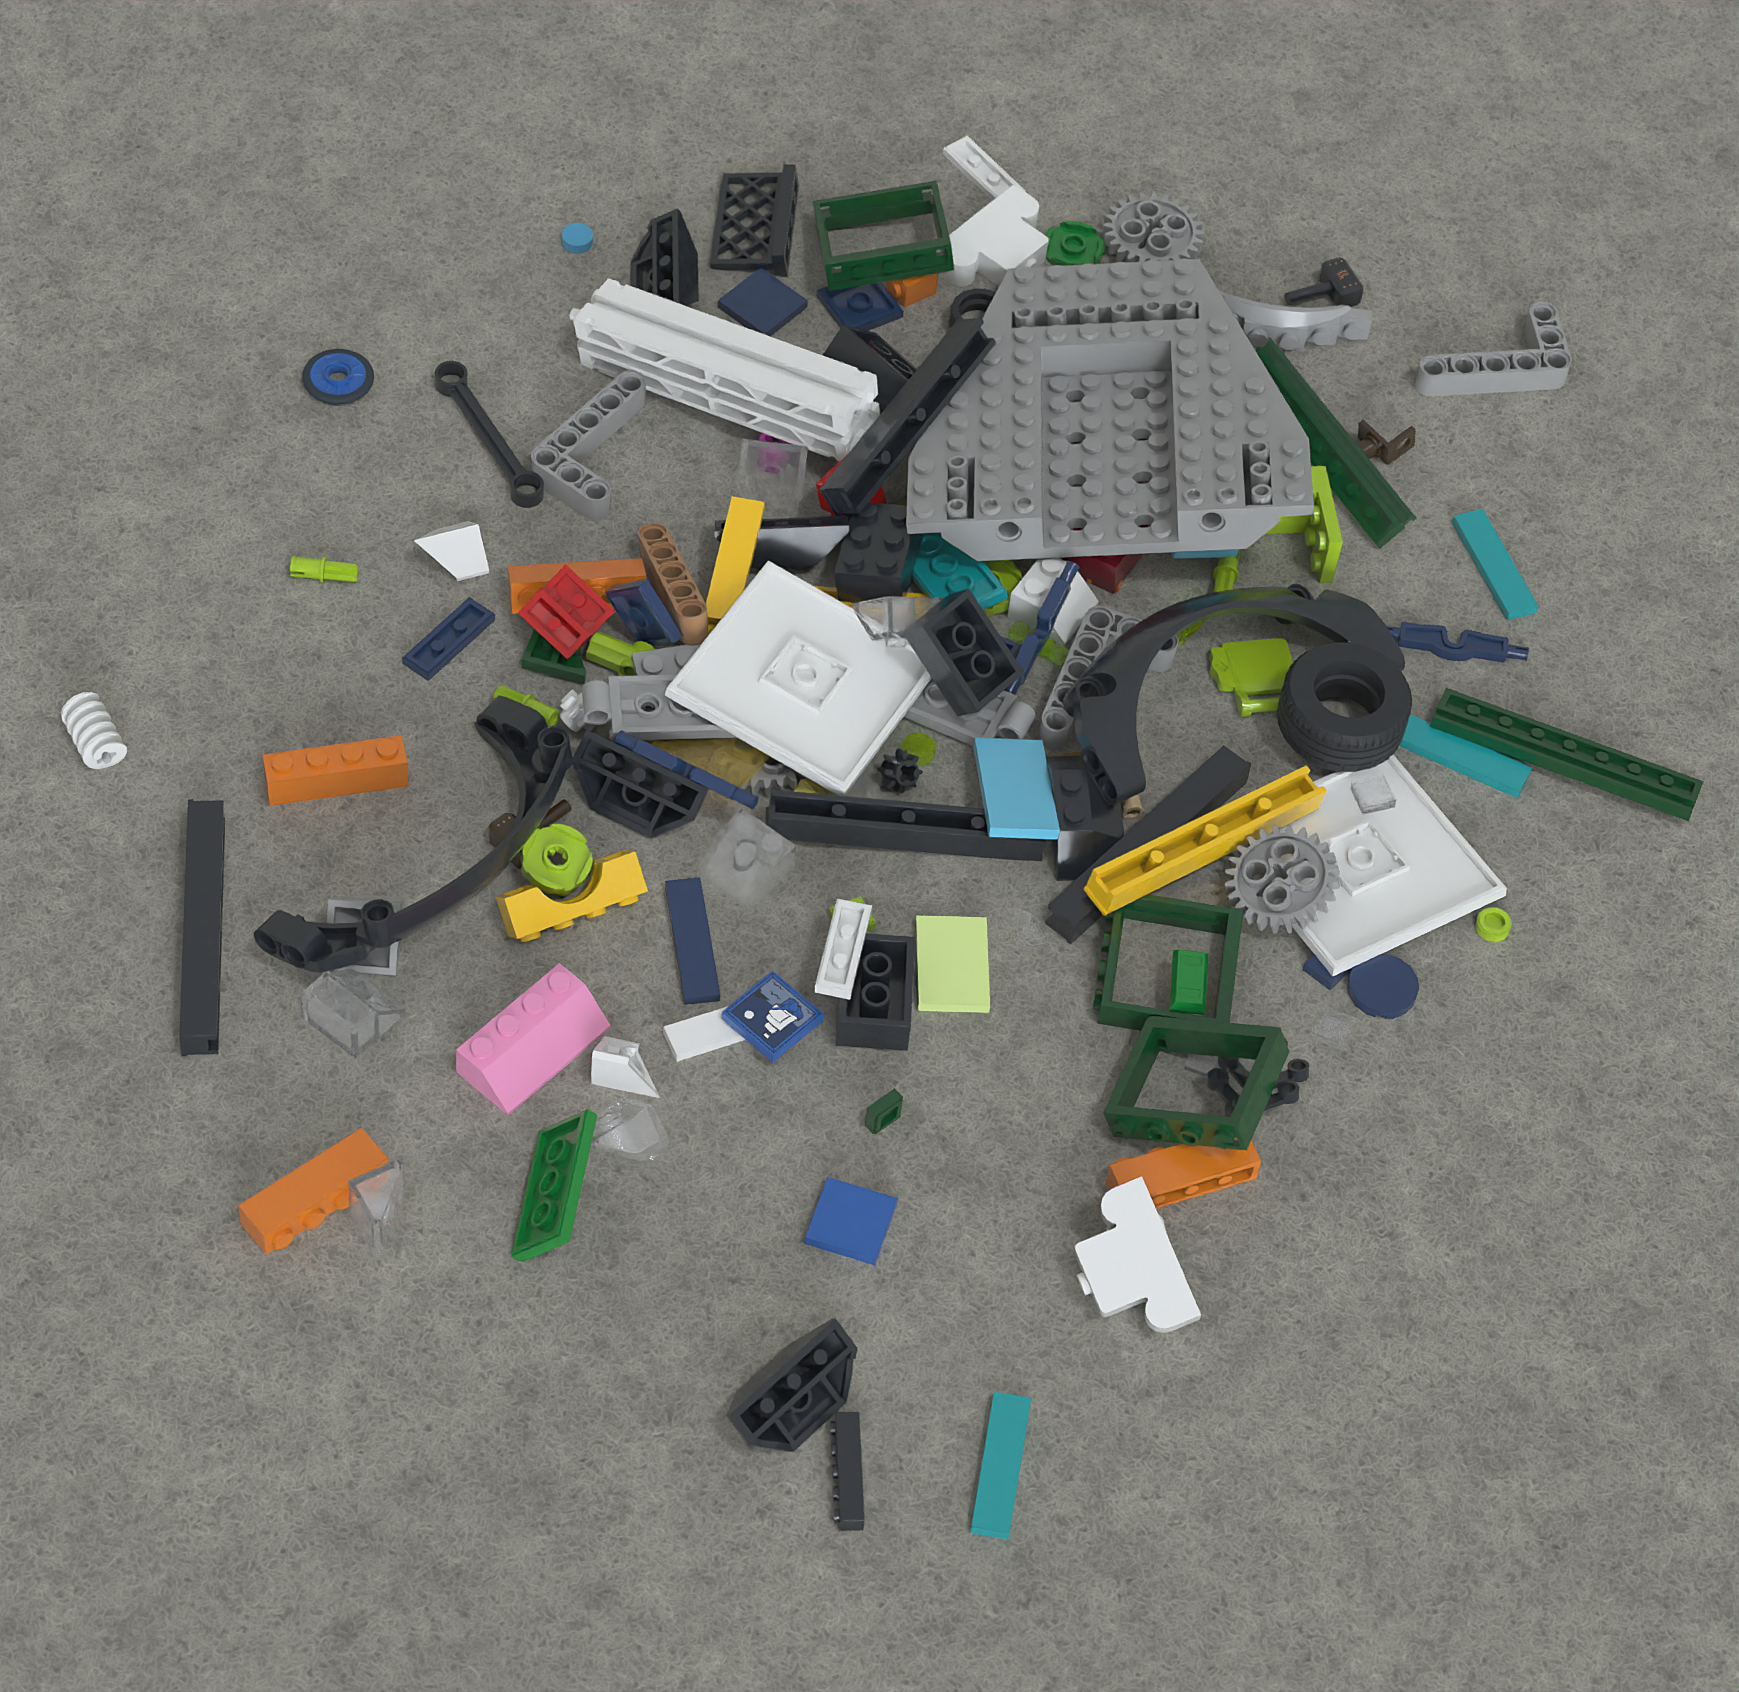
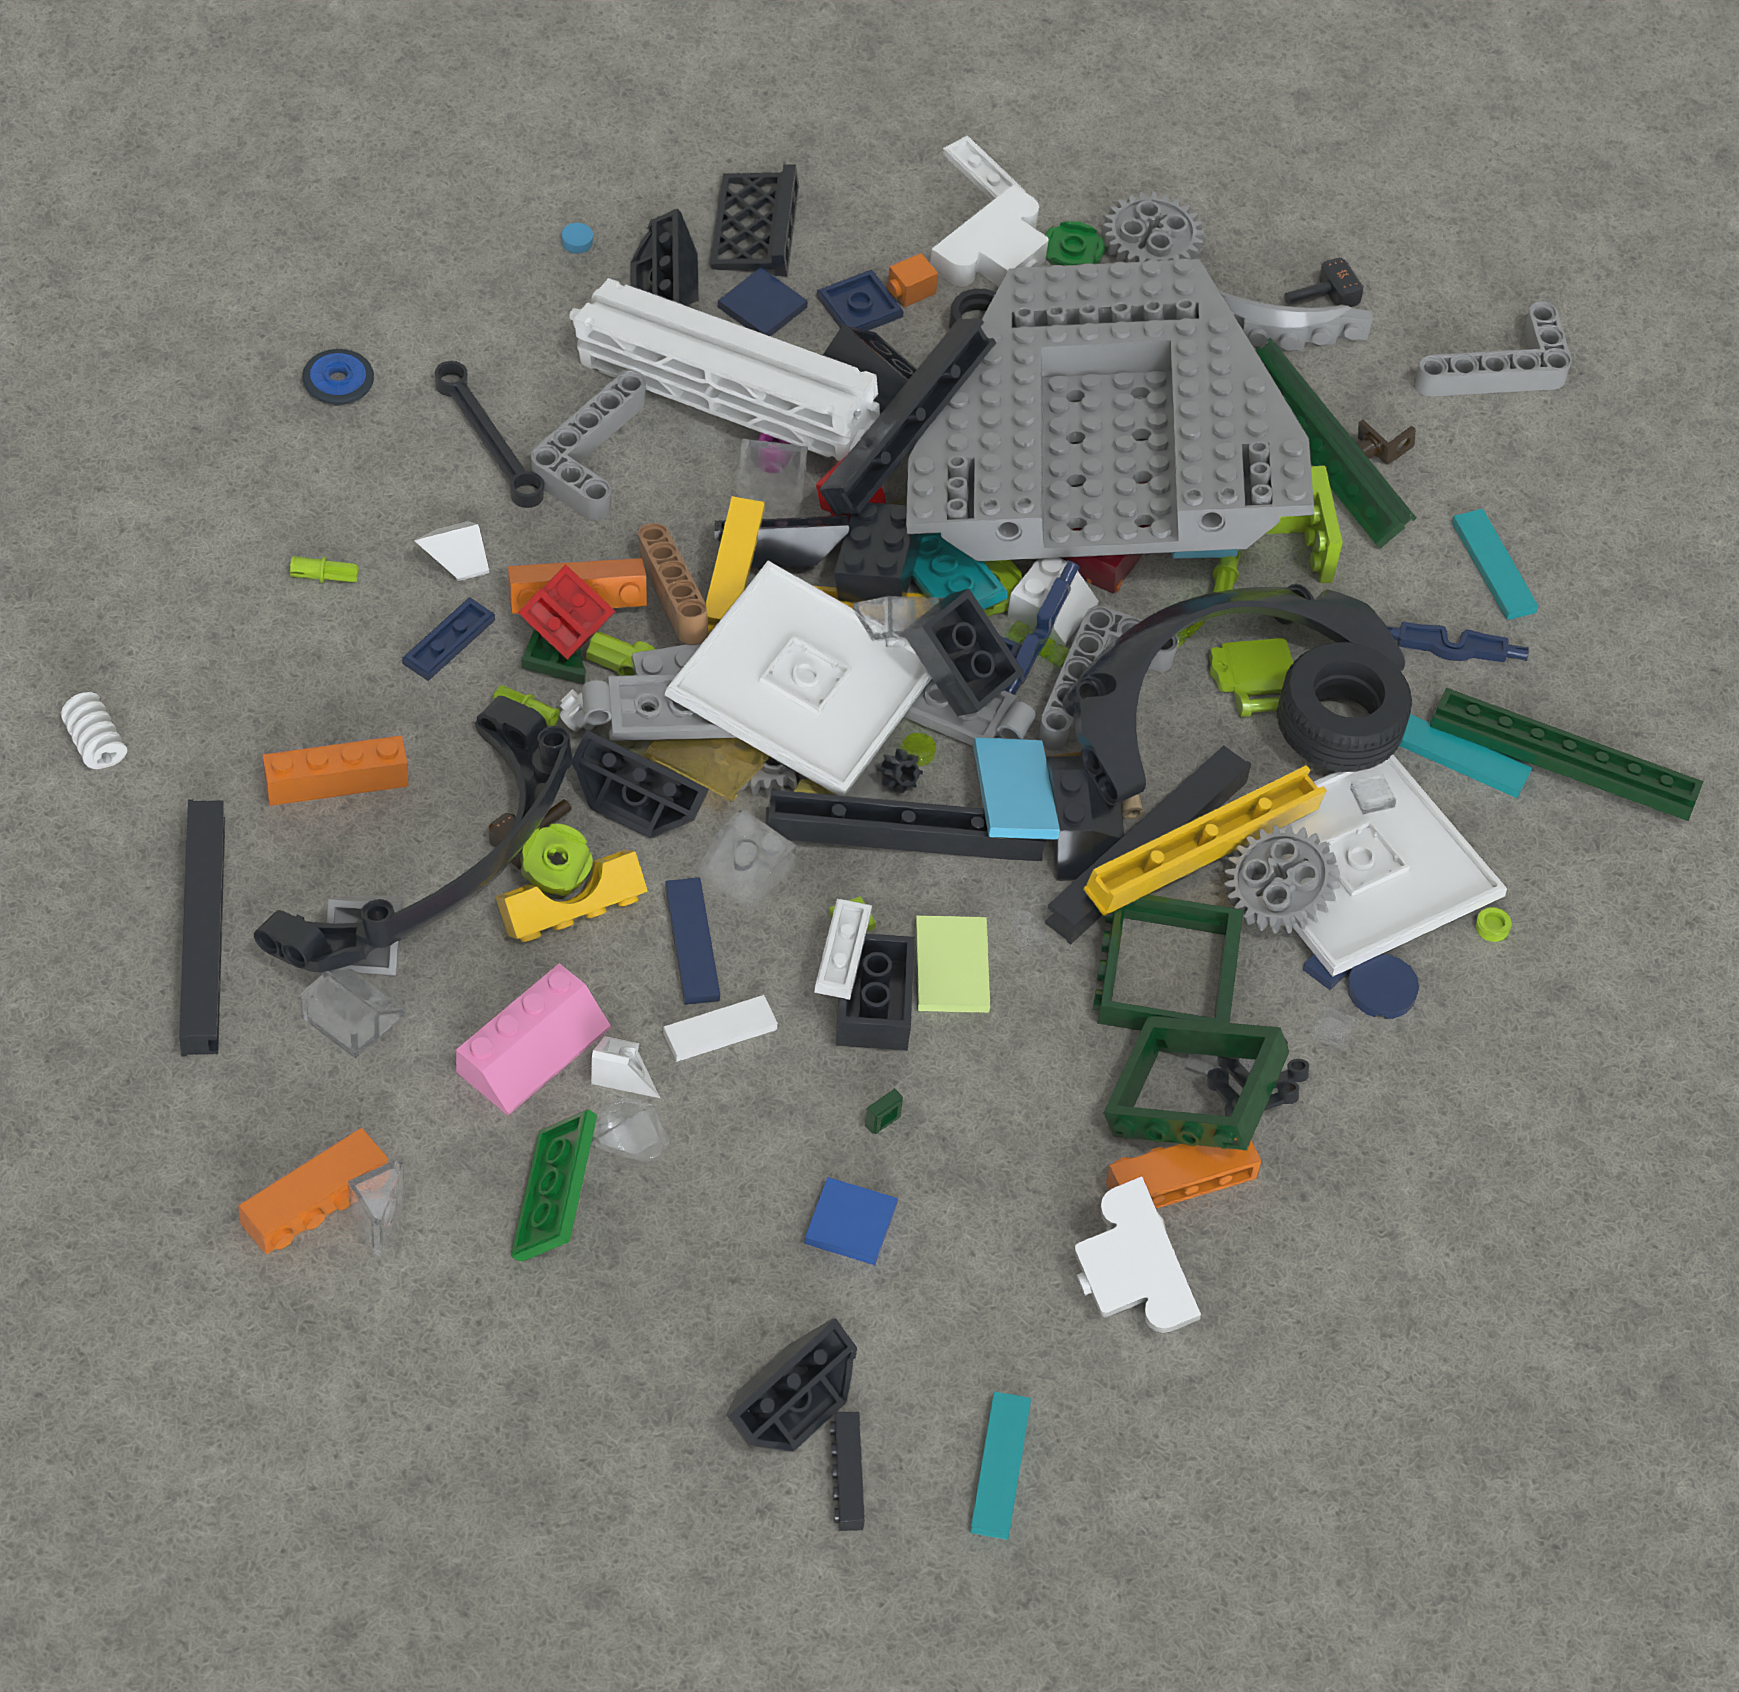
(643, 613): dark blue tile -> none
(686, 769): dark blue piece -> none
(772, 1016): tile -> none
(887, 262): dark green window -> none
(1189, 982): green tile -> none

